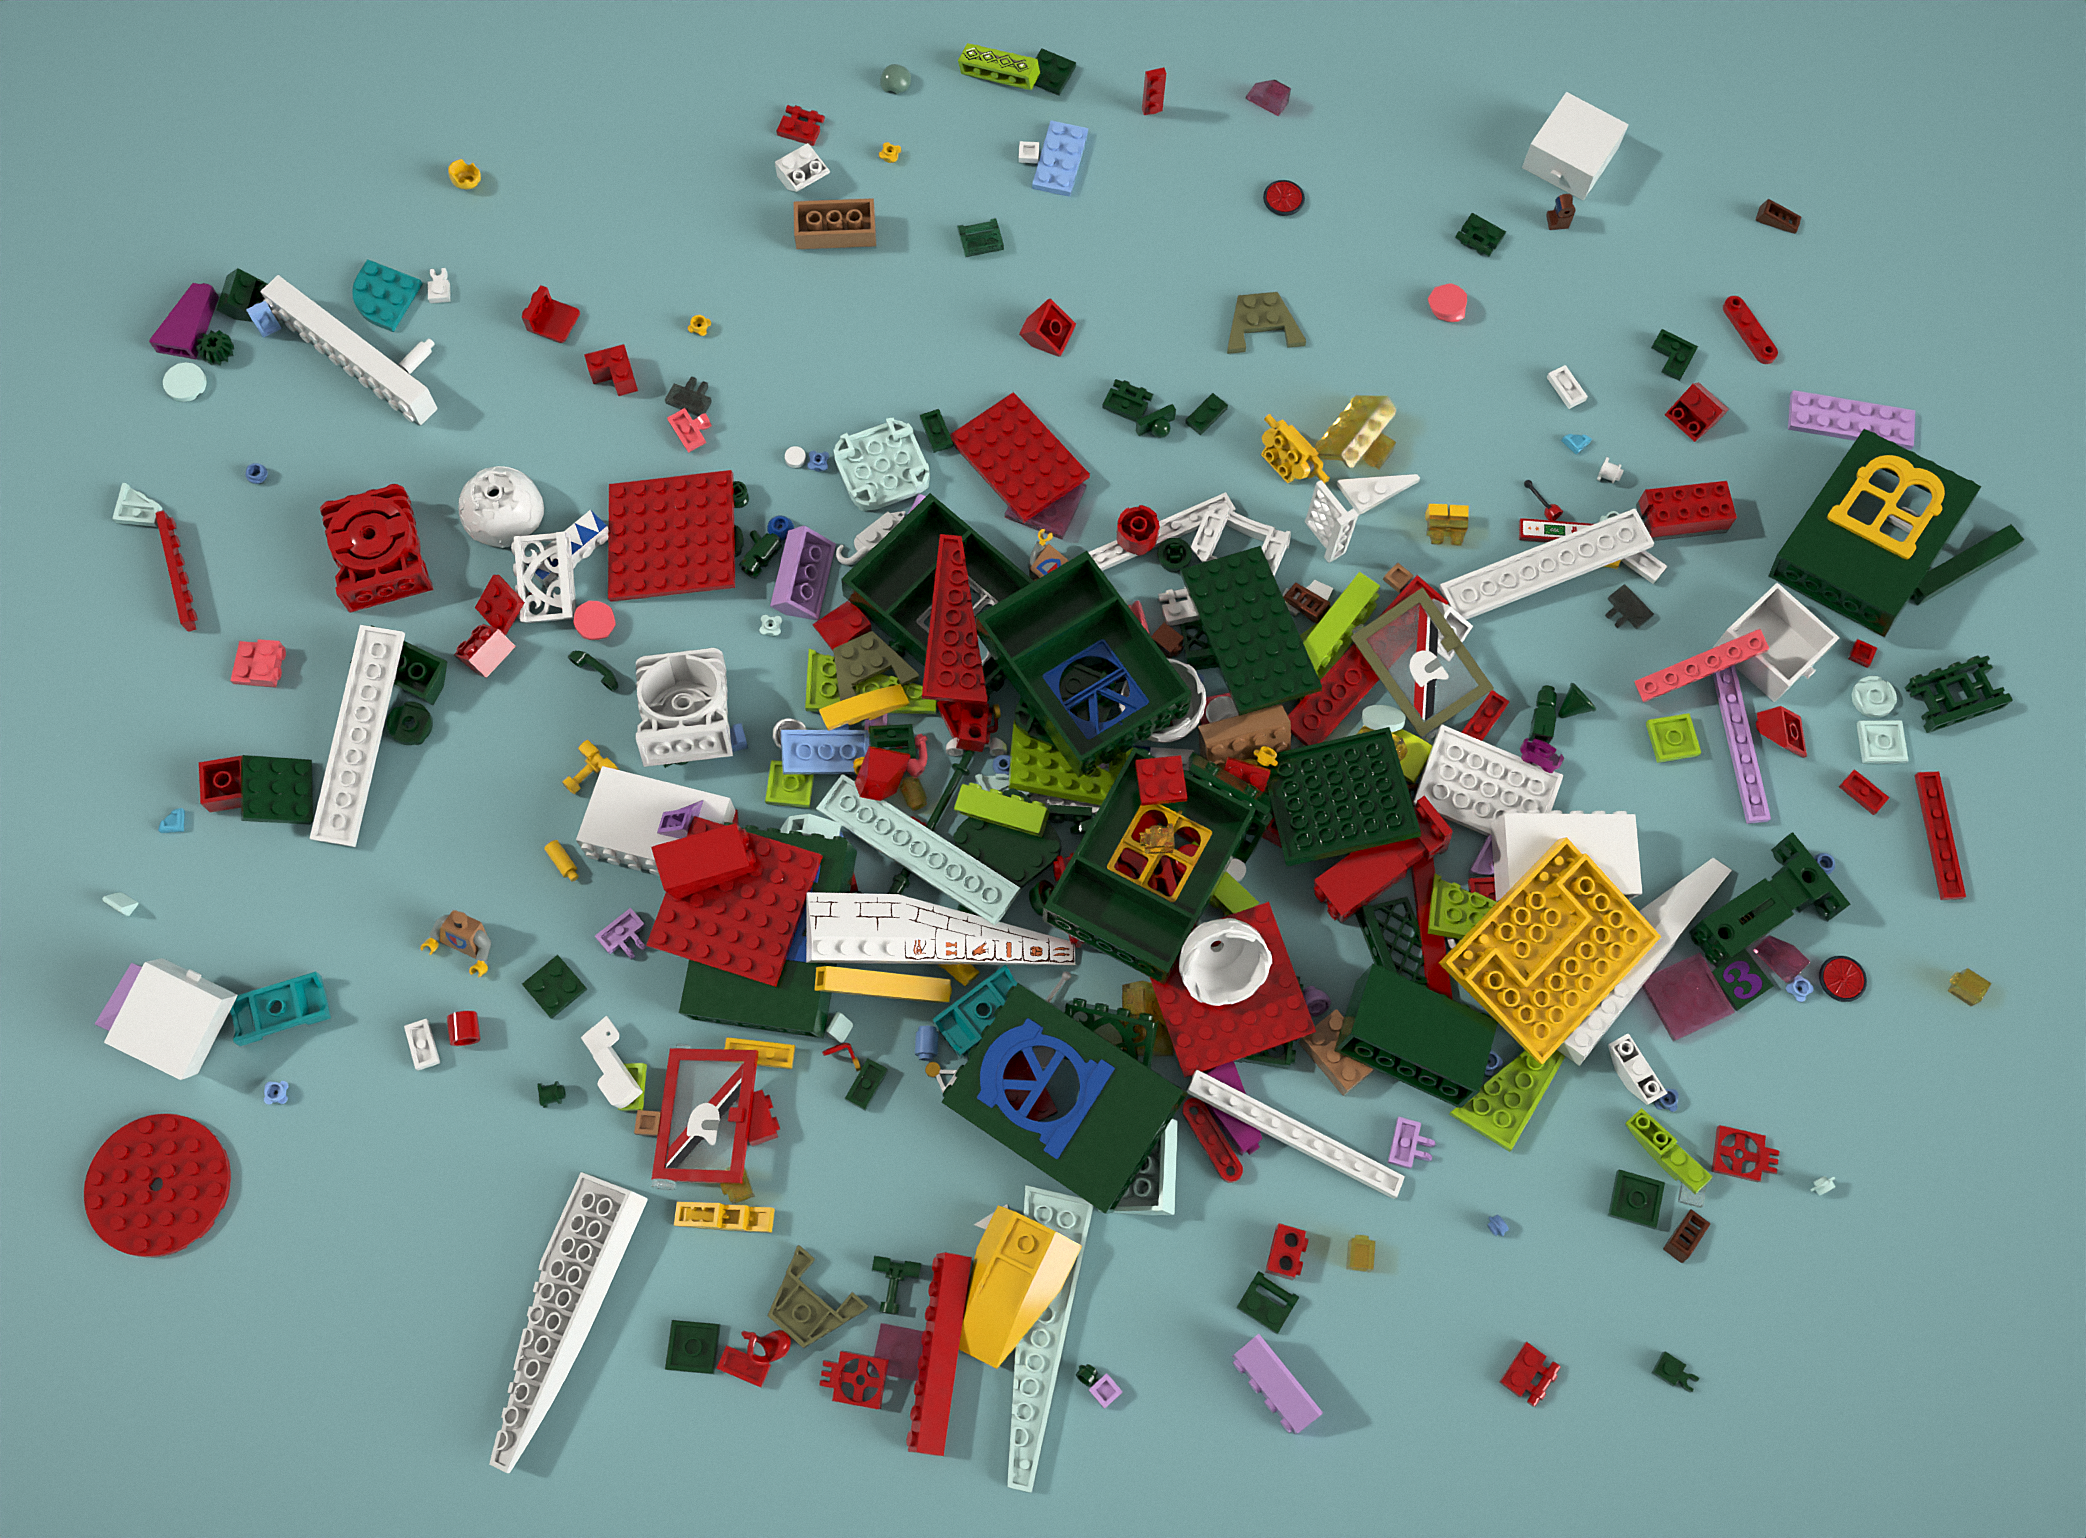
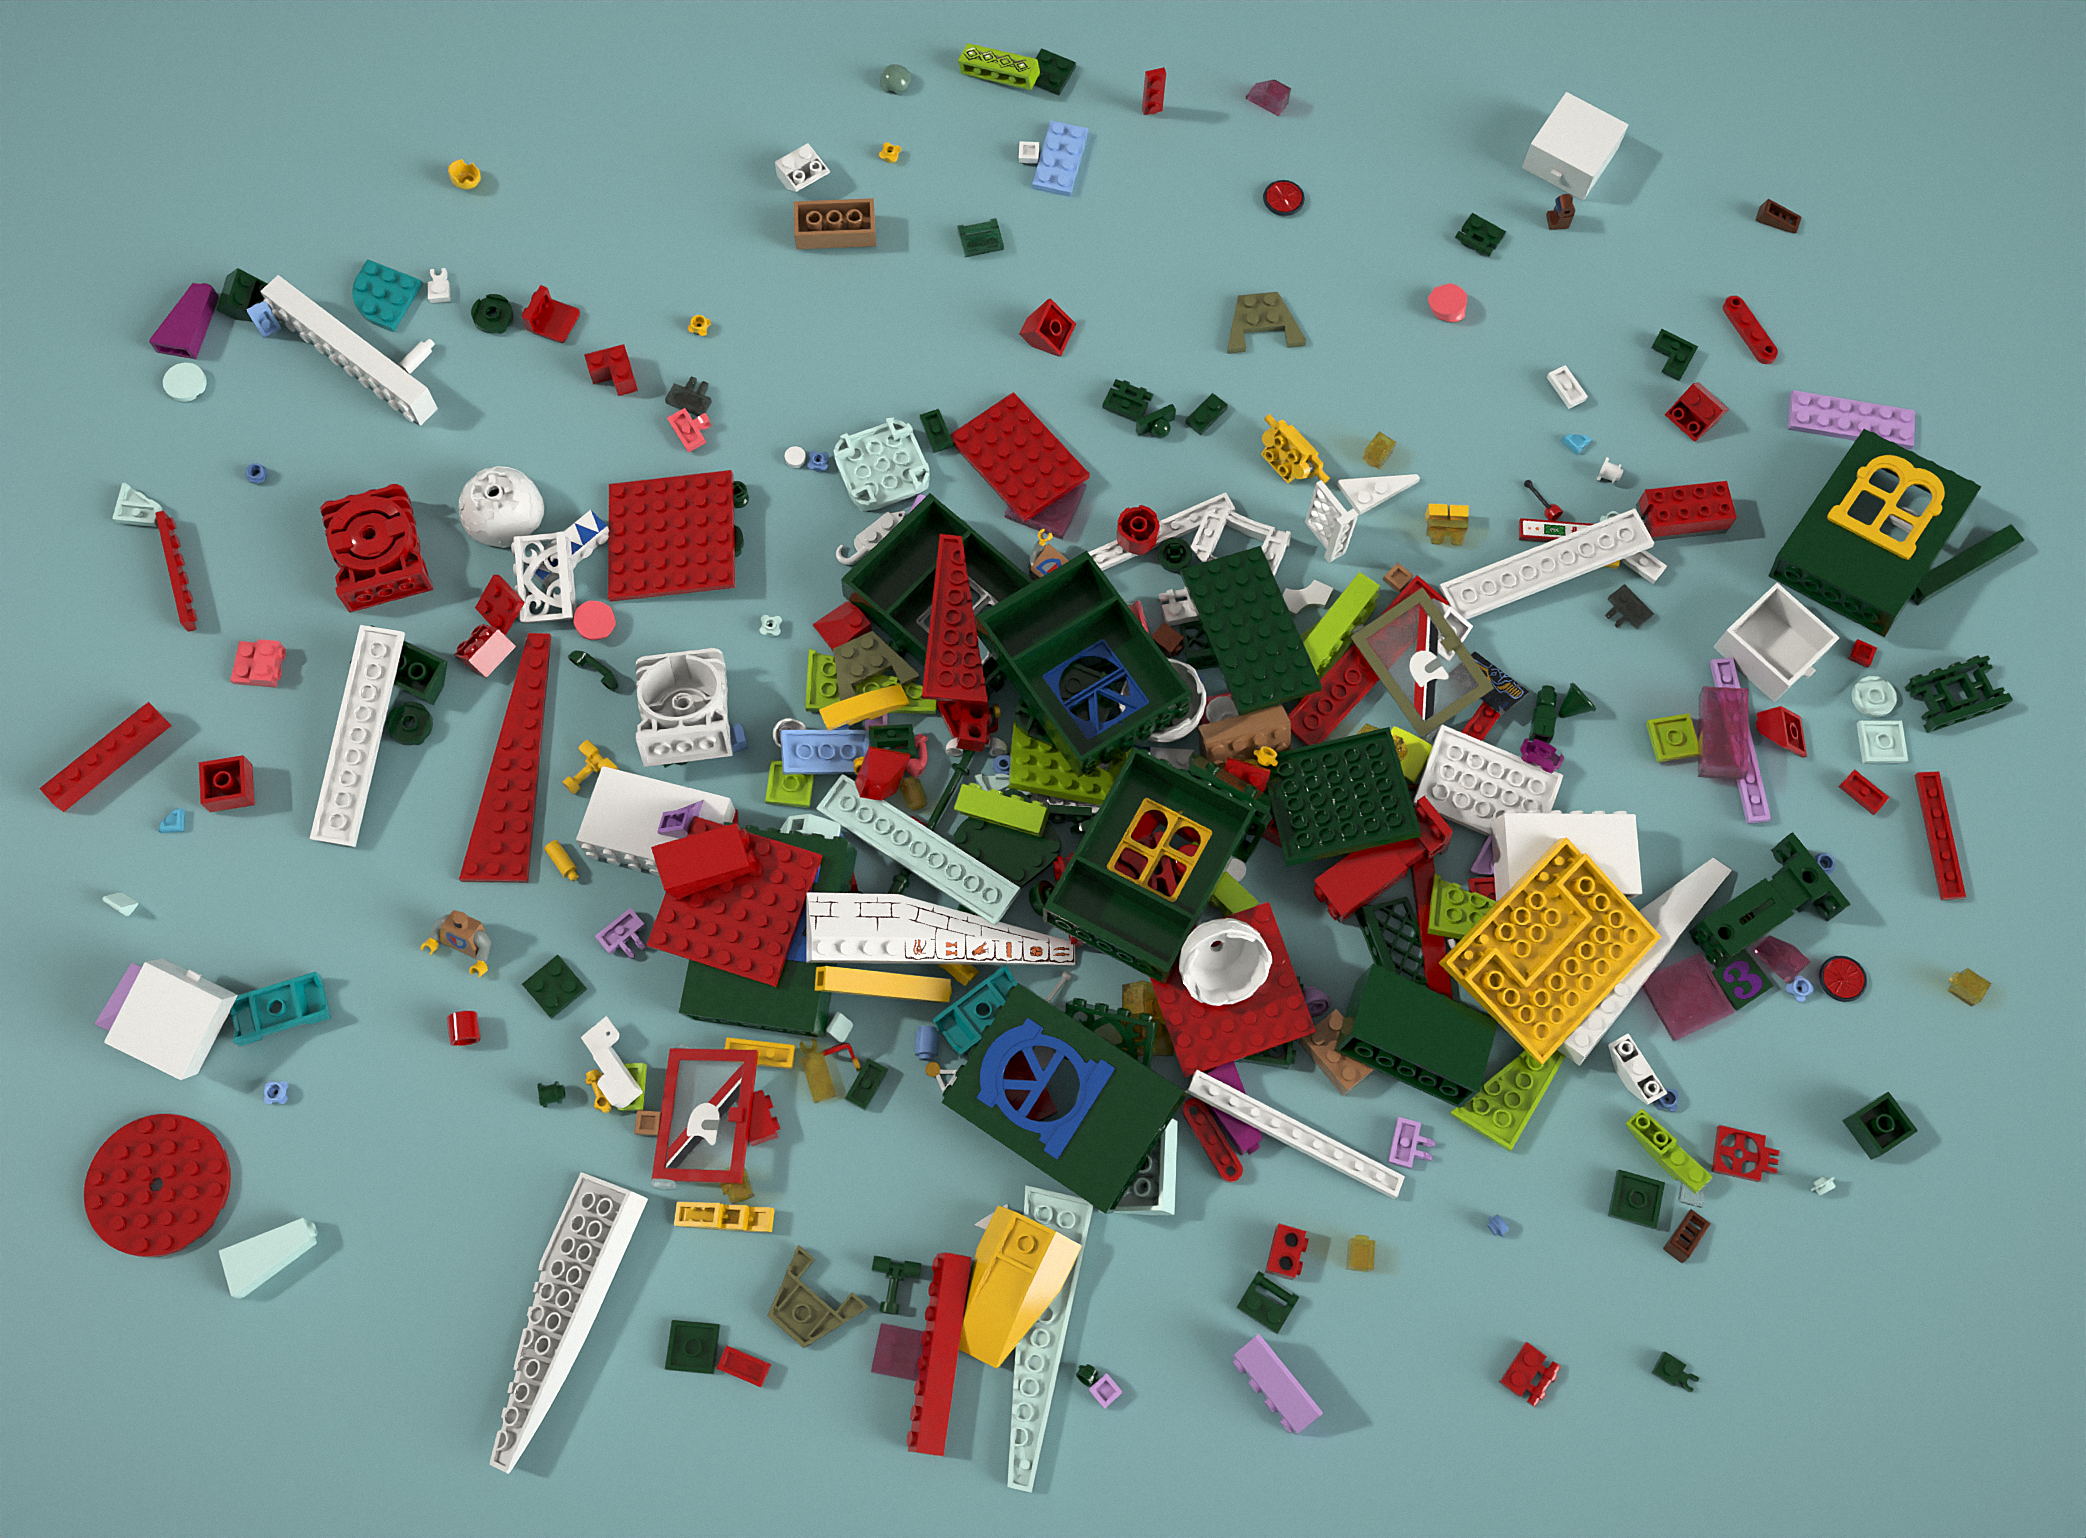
(105, 757): none -> red brick
(215, 347): dark green gear -> none
(261, 1257): none -> light aqua slope
(276, 790): dark green plate -> none
(422, 1044): white plate -> none
(494, 324): none -> dark green plate
(505, 818): none -> red wing
(601, 1102): none -> yellow bar
(760, 554): dark green piece -> none
(775, 1346): red piece -> none
(778, 521): blue plate -> none
(799, 130): red plate -> none
(803, 574): lavender slope -> none
(817, 1073): none -> clear yellow plate
(838, 1375): red piece -> none
(1158, 839): clear yellow brick -> none
(1161, 780): red plate -> none
(1314, 613): copper slope -> none
(1356, 429): clear yellow bracket -> none
(1383, 716): light aqua tile -> none
(1495, 1062): medium blue plate -> none
(1505, 691): none -> black sticker
(1701, 665): coral brick -> none
(1723, 733): none -> clear pink piece
(1880, 1125): none -> dark green brick

